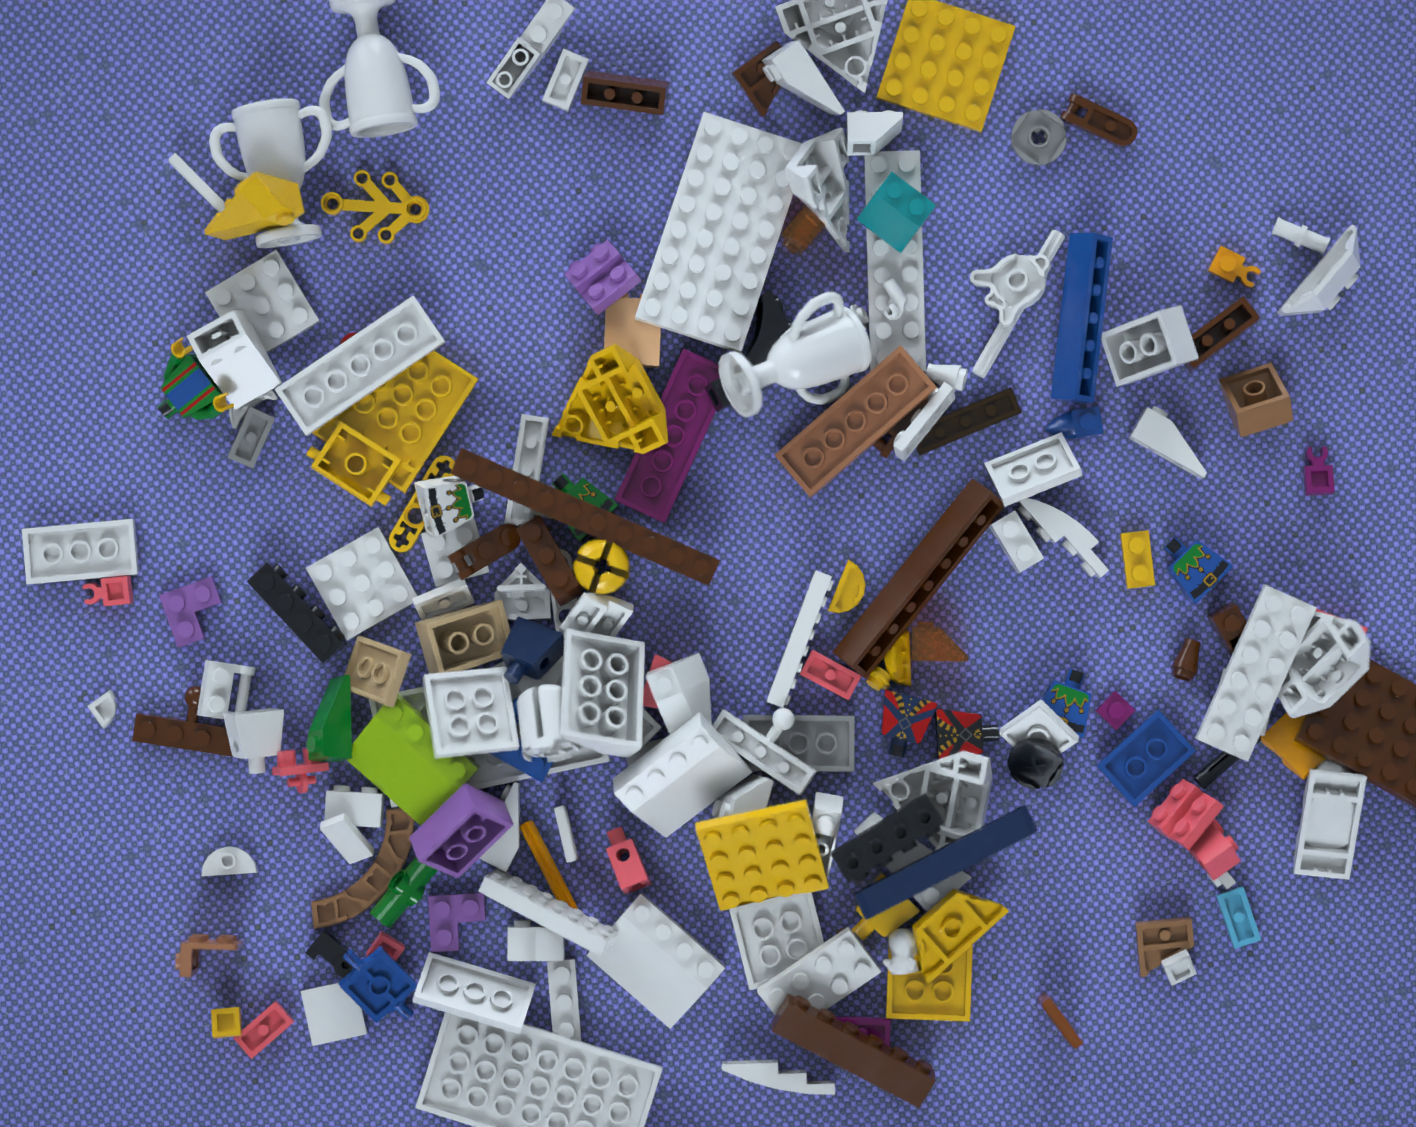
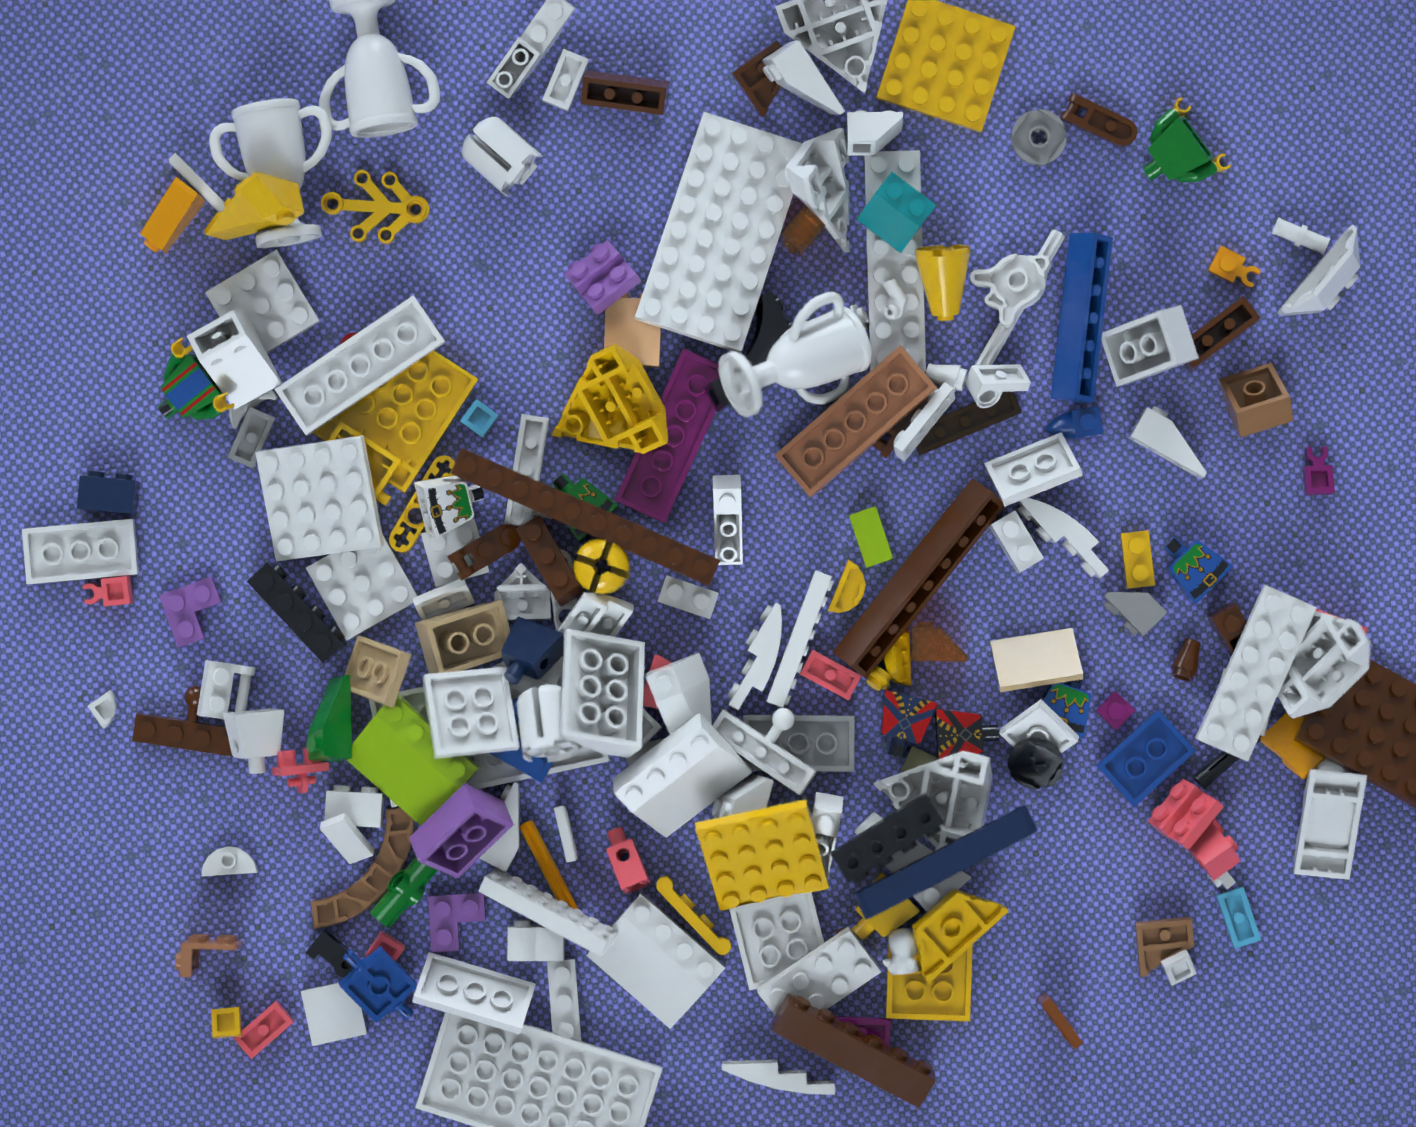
(108, 494): none -> dark blue brick
(171, 216): none -> light orange slope
(320, 498): none -> white plate
(479, 418): none -> medium azure plate
(500, 154): none -> white cylinder
(688, 597): none -> white plate
(701, 924): none -> yellow plate
(727, 519): none -> white slope
(765, 646): none -> white slope
(870, 537): none -> lime slope
(916, 758): none -> olive tile
(943, 277): none -> yellow cone
(989, 382): none -> white plate
(1036, 660): none -> tan tile
(1136, 608): none -> light grey slope
(1180, 150): none -> green torso

